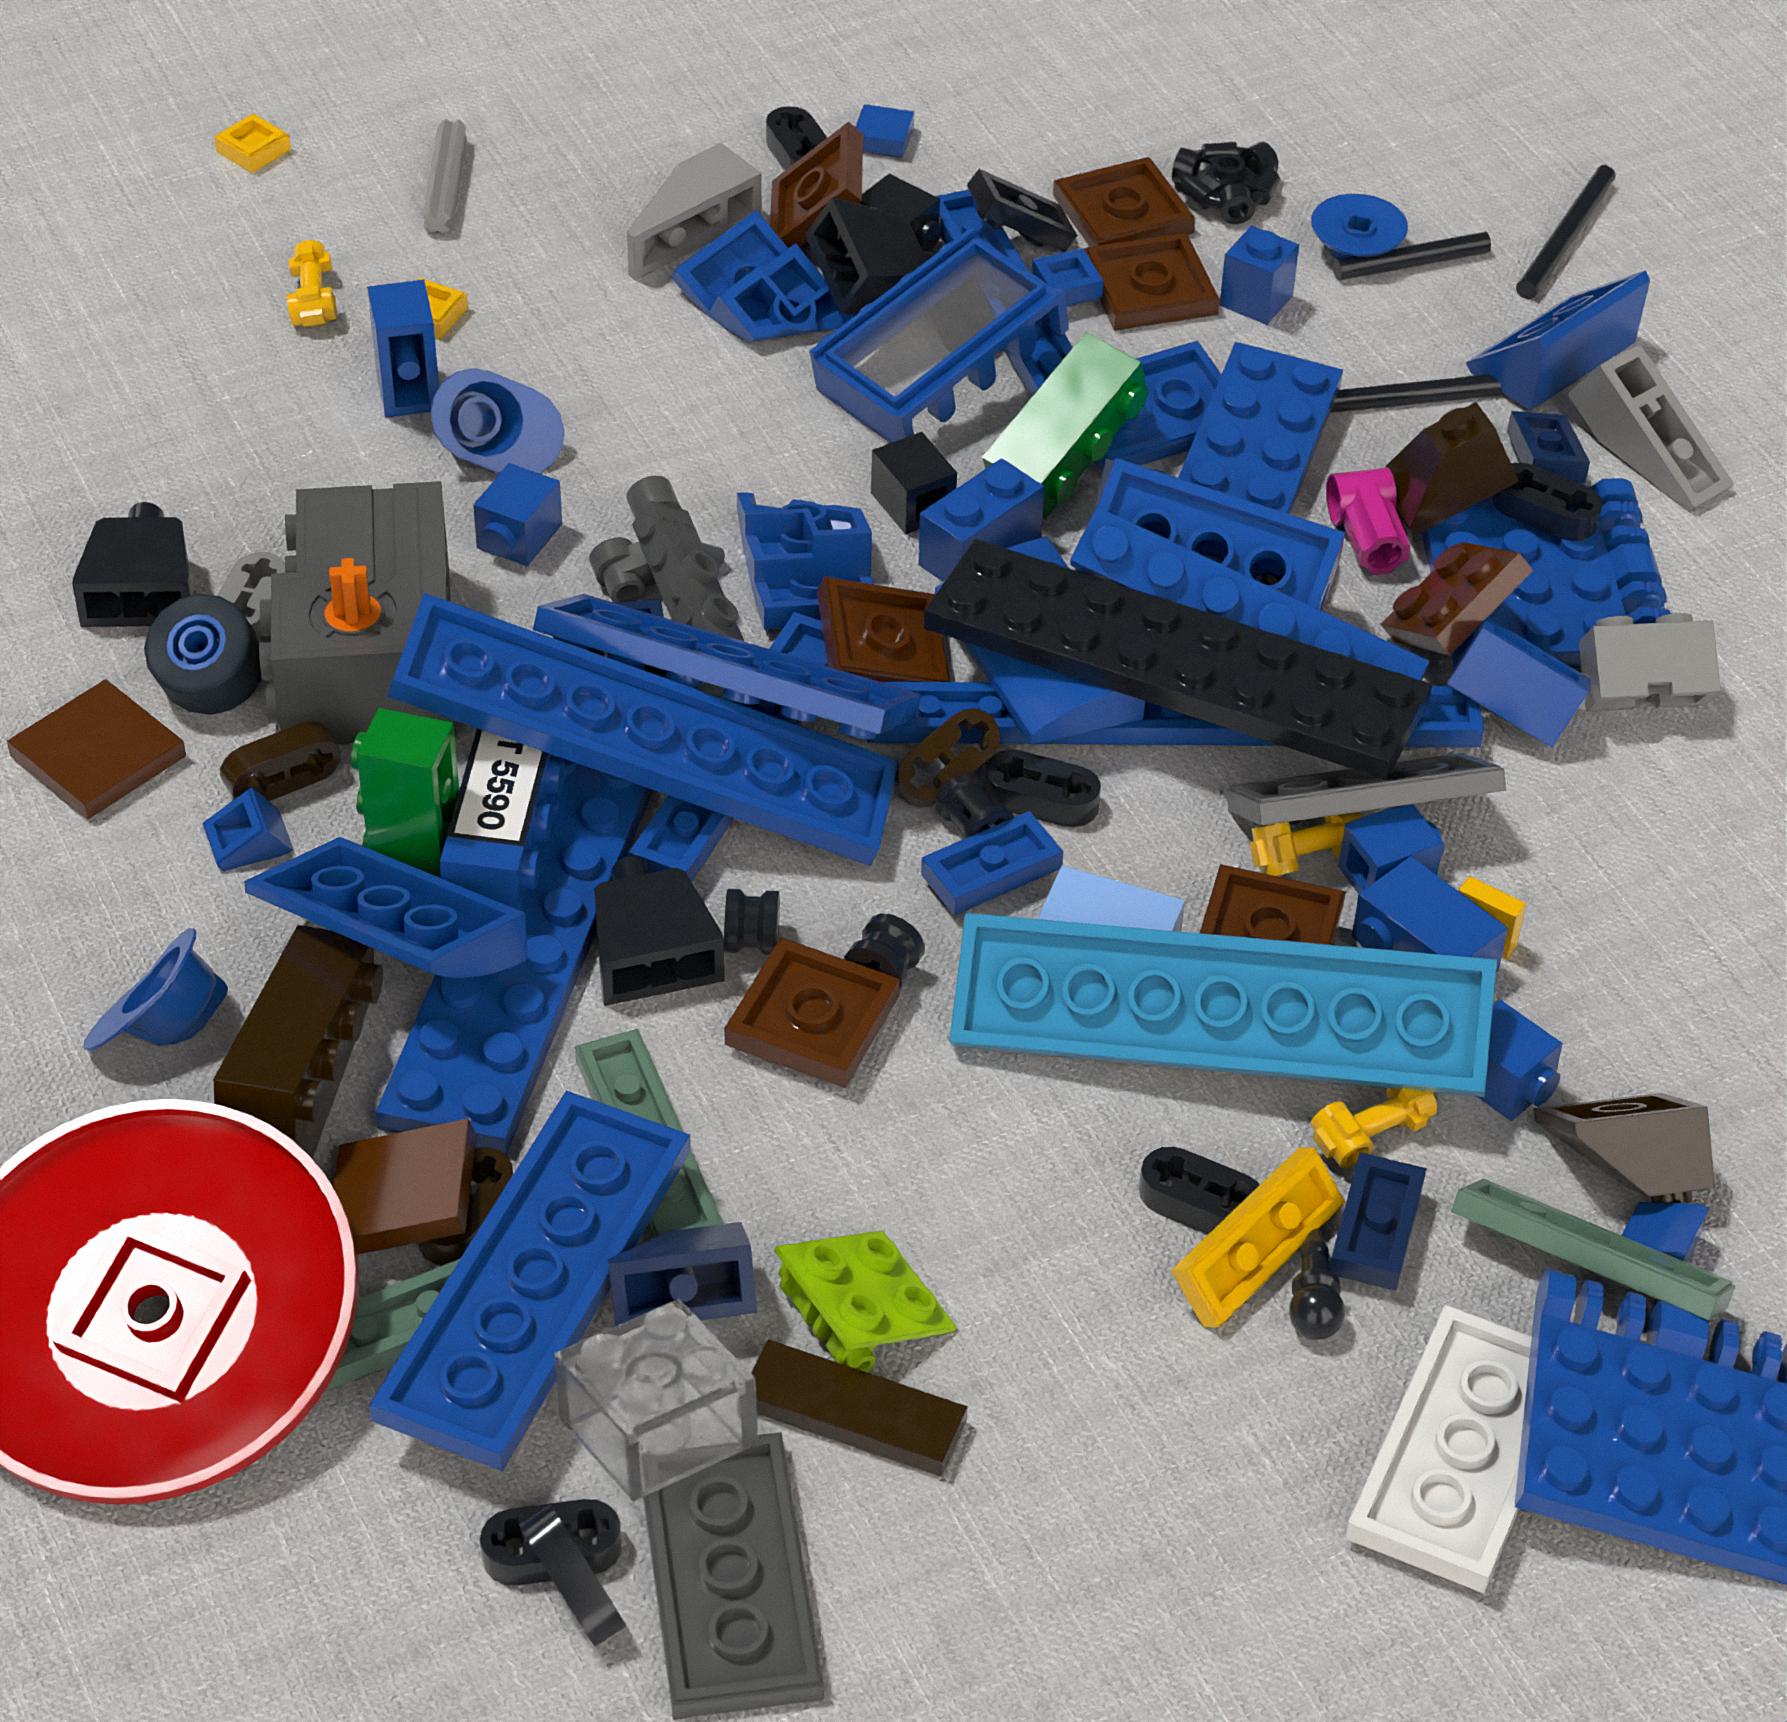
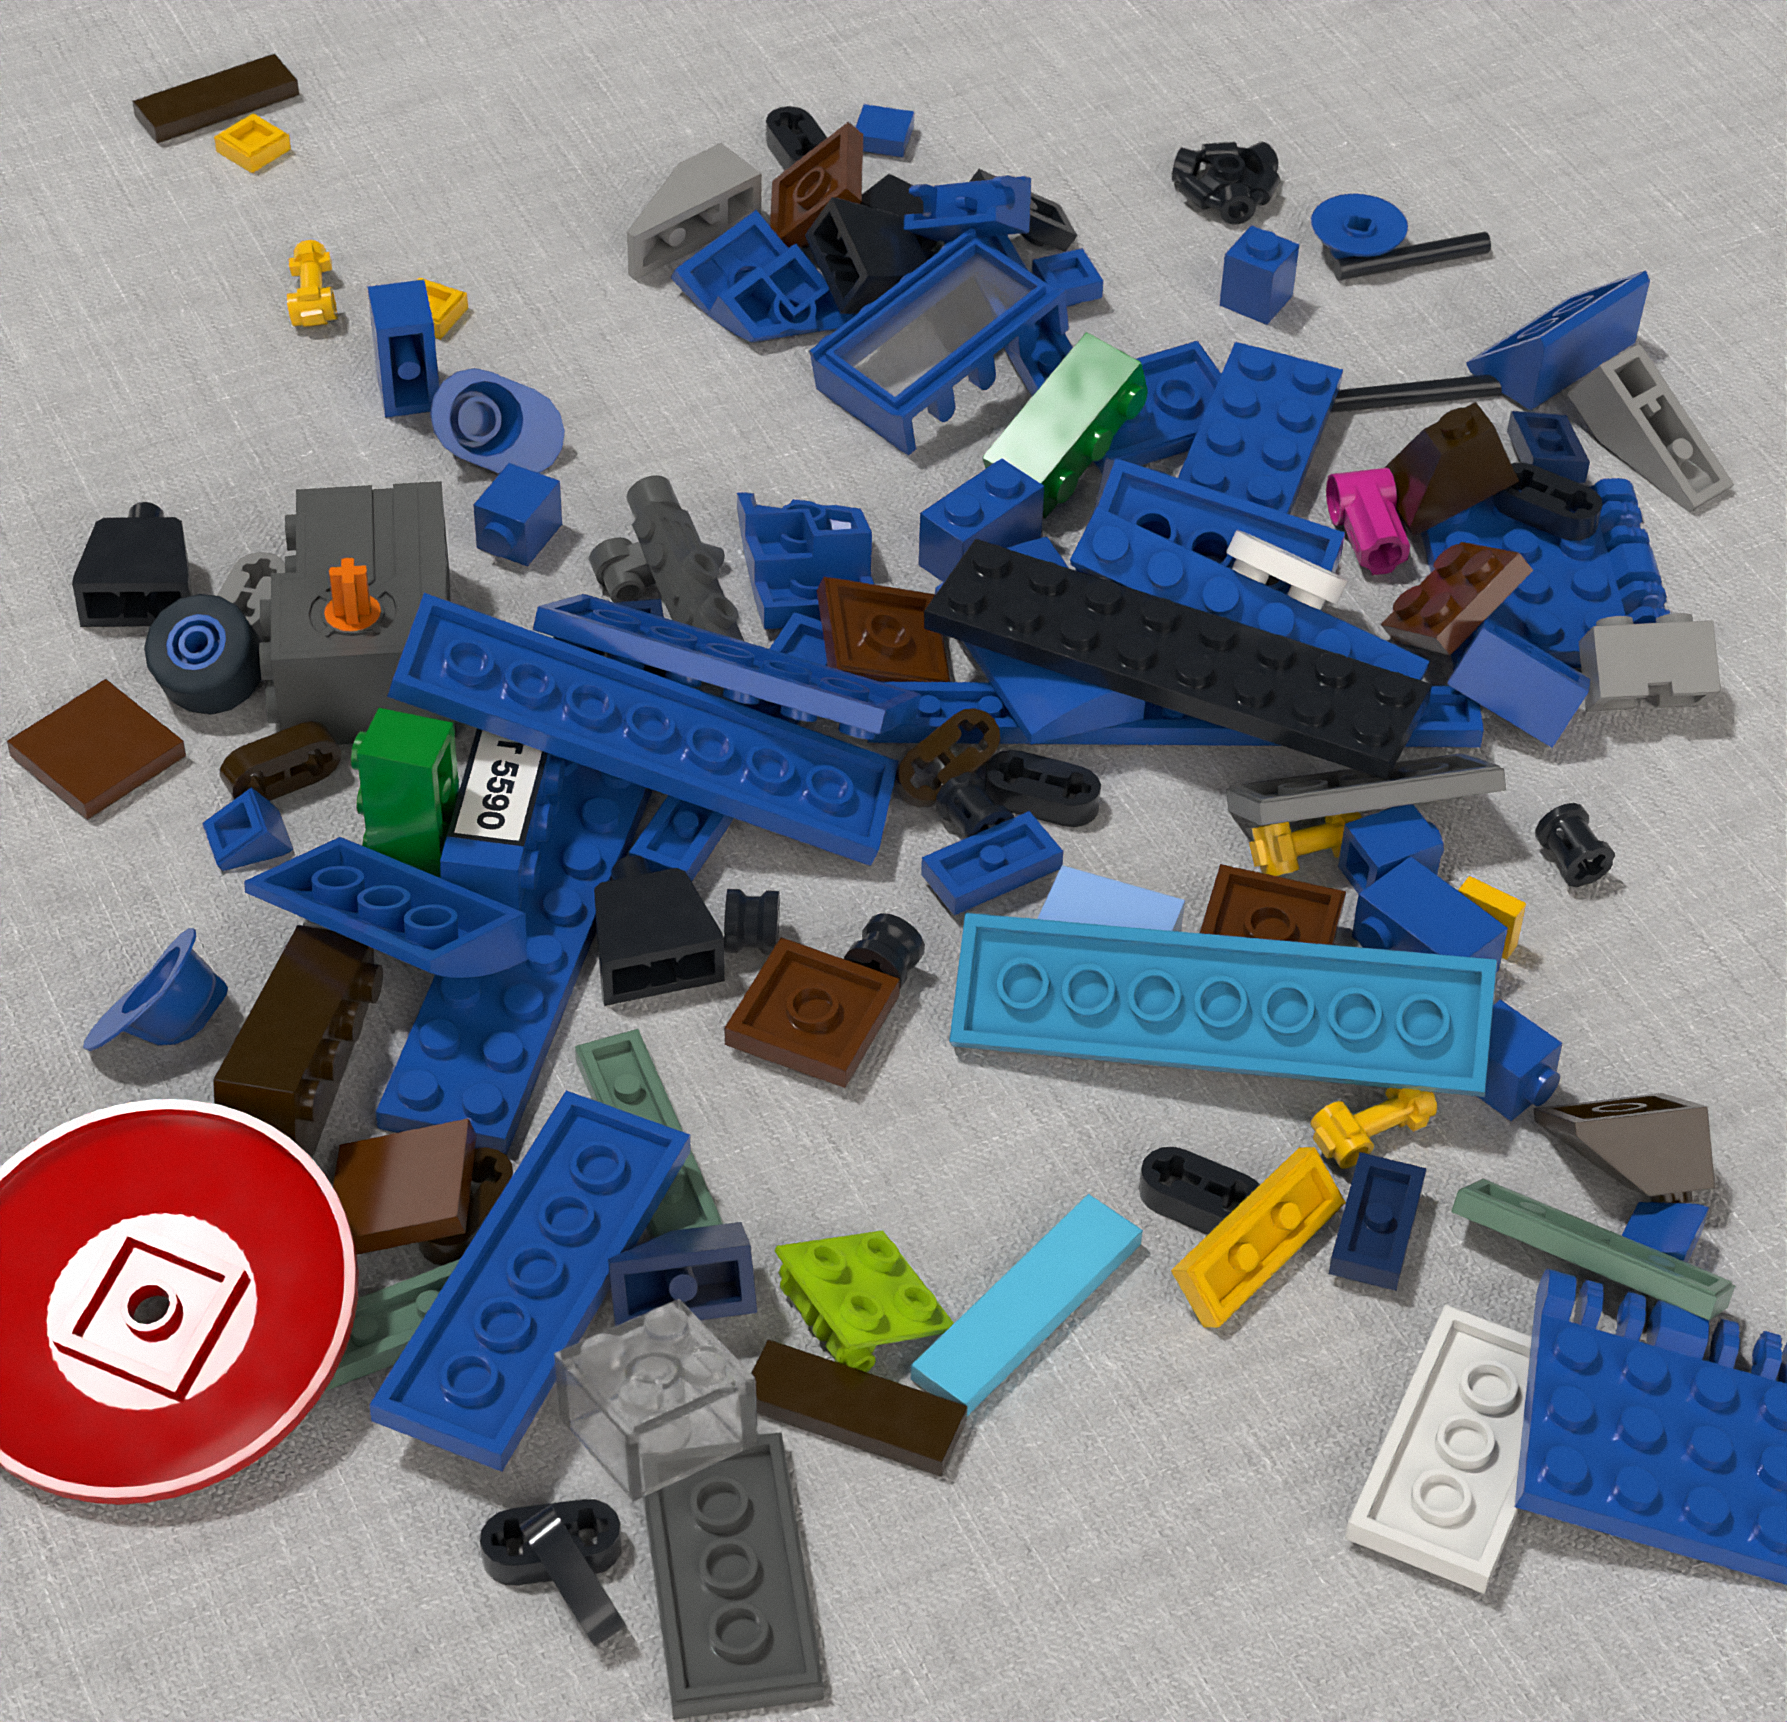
(215, 98): none -> dark brown tile
(445, 176): light grey axle -> none
(910, 478): black brick -> none
(988, 206): none -> blue hinge
(1027, 1304): none -> medium azure tile
(1123, 203): reddish brown tile -> none
(1153, 281): reddish brown tile -> none
(1308, 581): none -> white plate
(1316, 1300): black bar -> none
(1565, 232): black bar -> none
(1574, 844): none -> black bush

